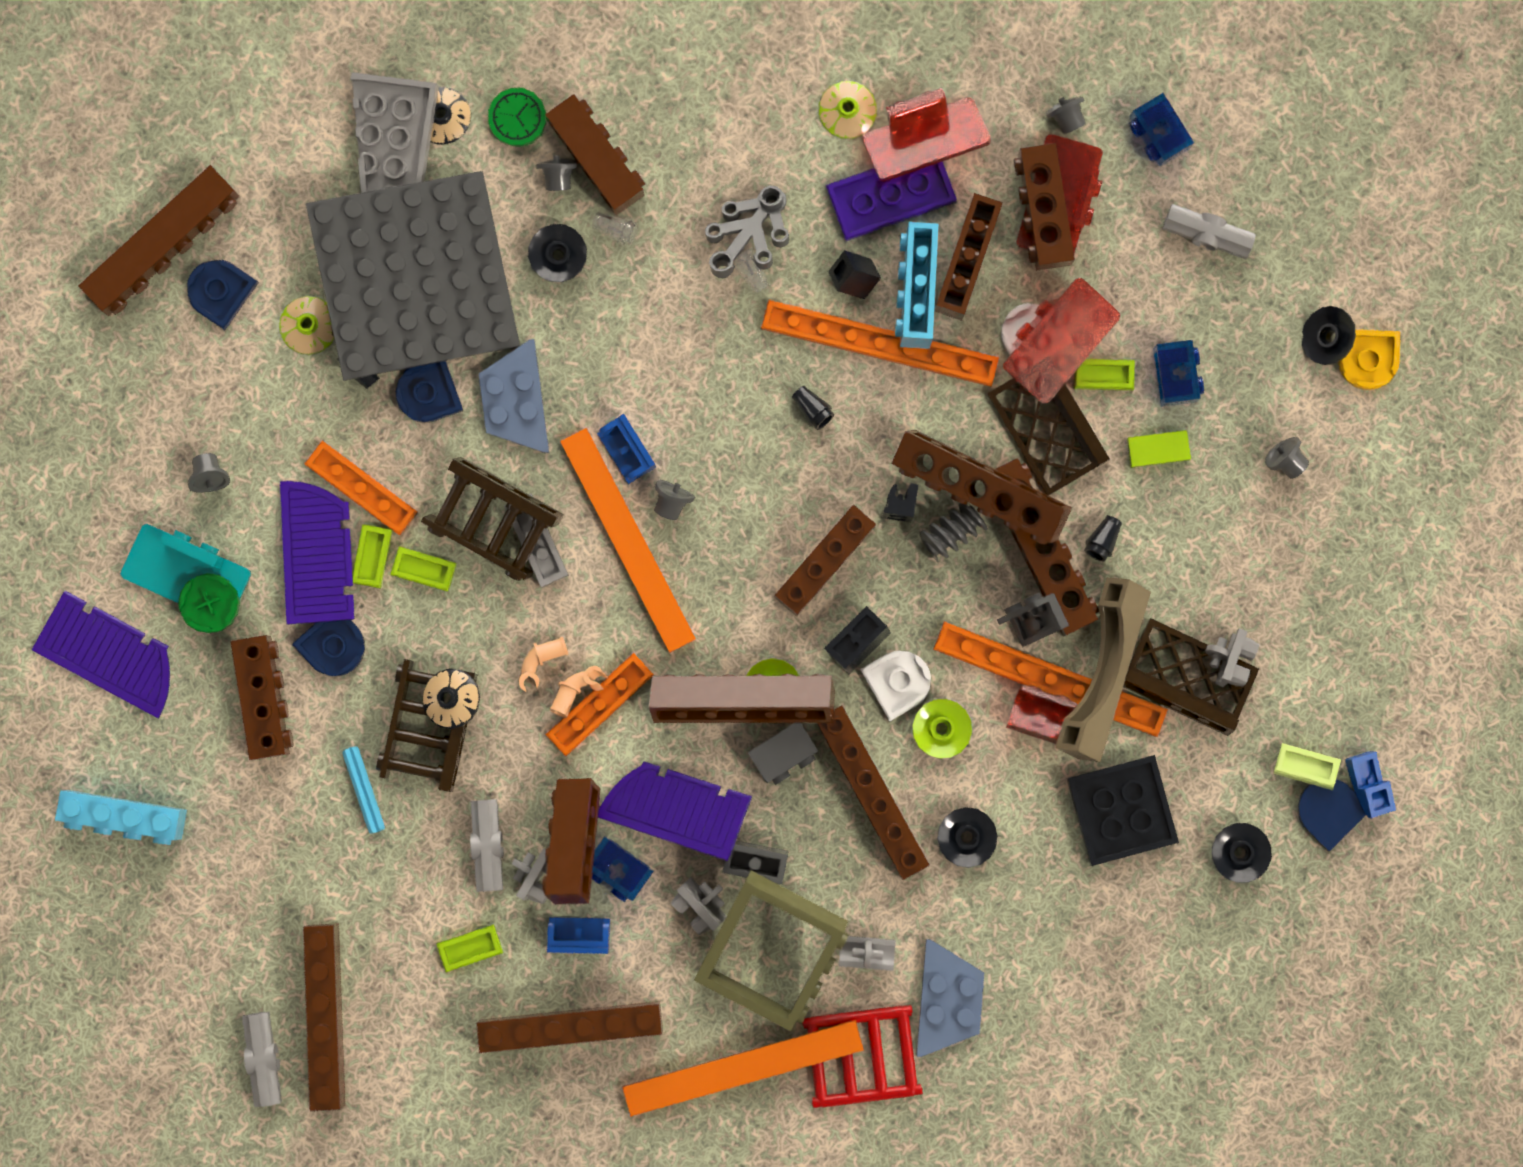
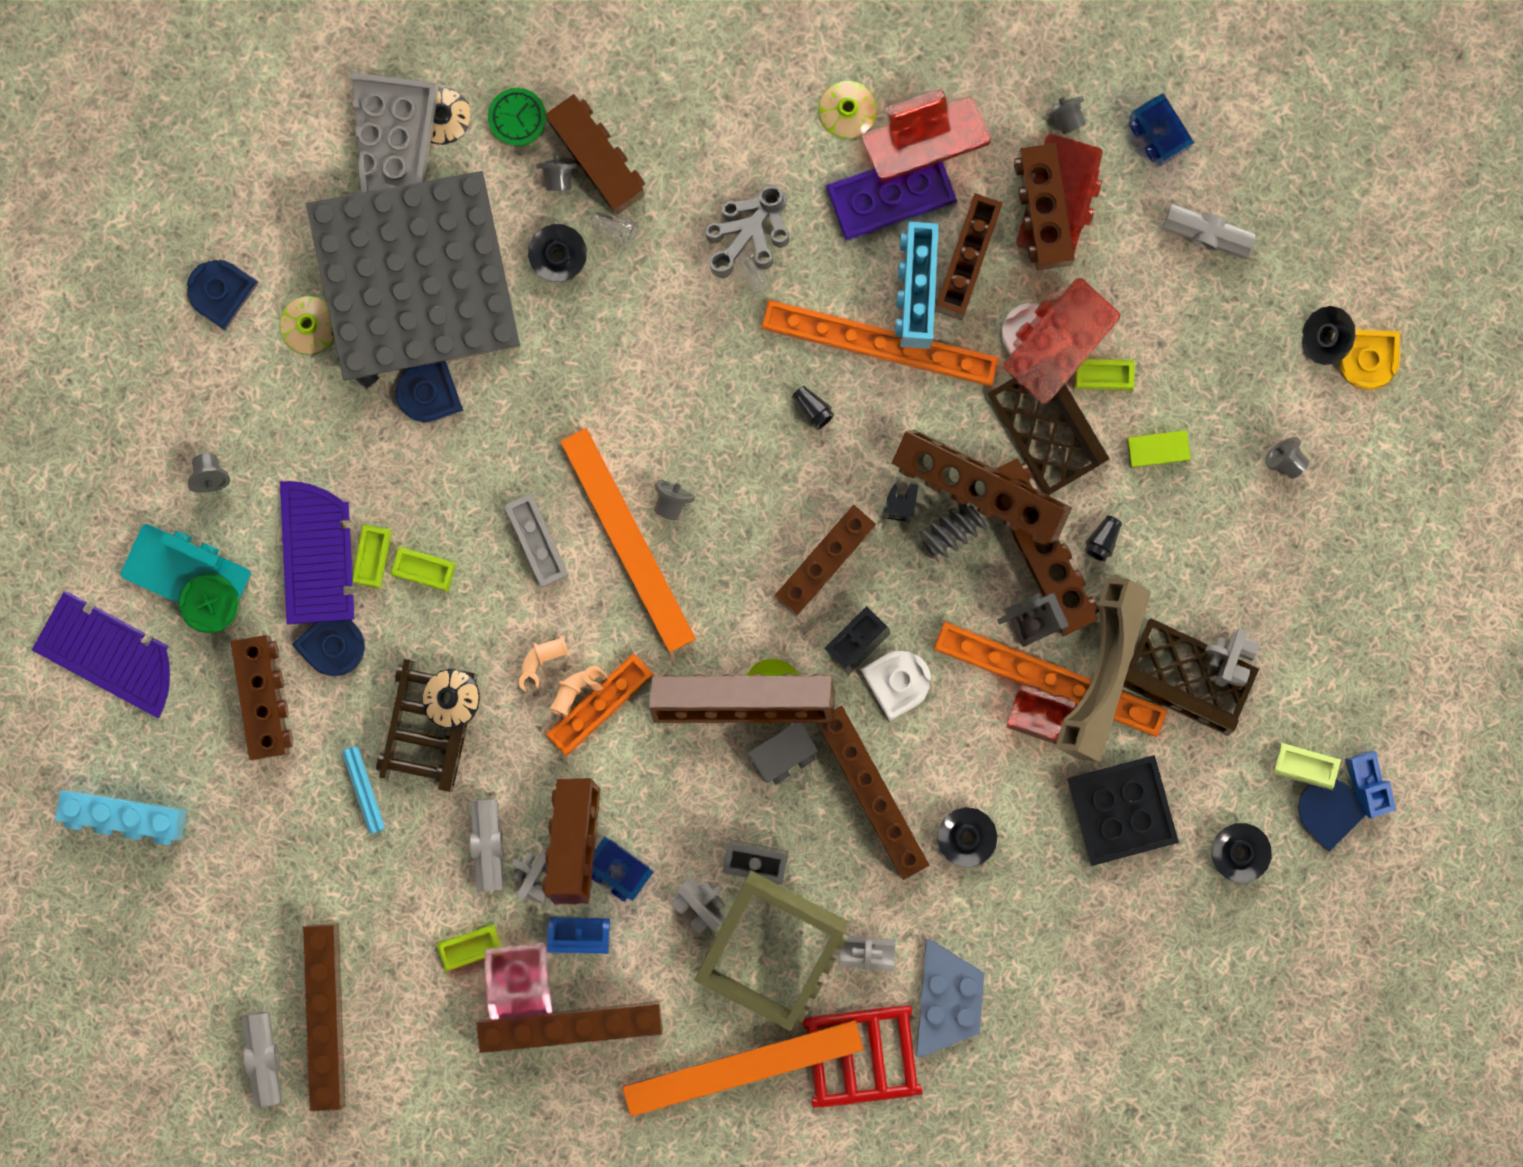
(159, 241): reddish brown brick -> none
(361, 488): orange tile -> none
(514, 399): sand blue wing -> none
(517, 502): dark brown fence -> none
(518, 981): none -> clear pink brick
(626, 449): blue hinge -> none
(677, 809): dark purple piece -> none
(854, 274): black panel -> none
(958, 728): lime dish -> none
(1171, 388): clear blue brick -> none

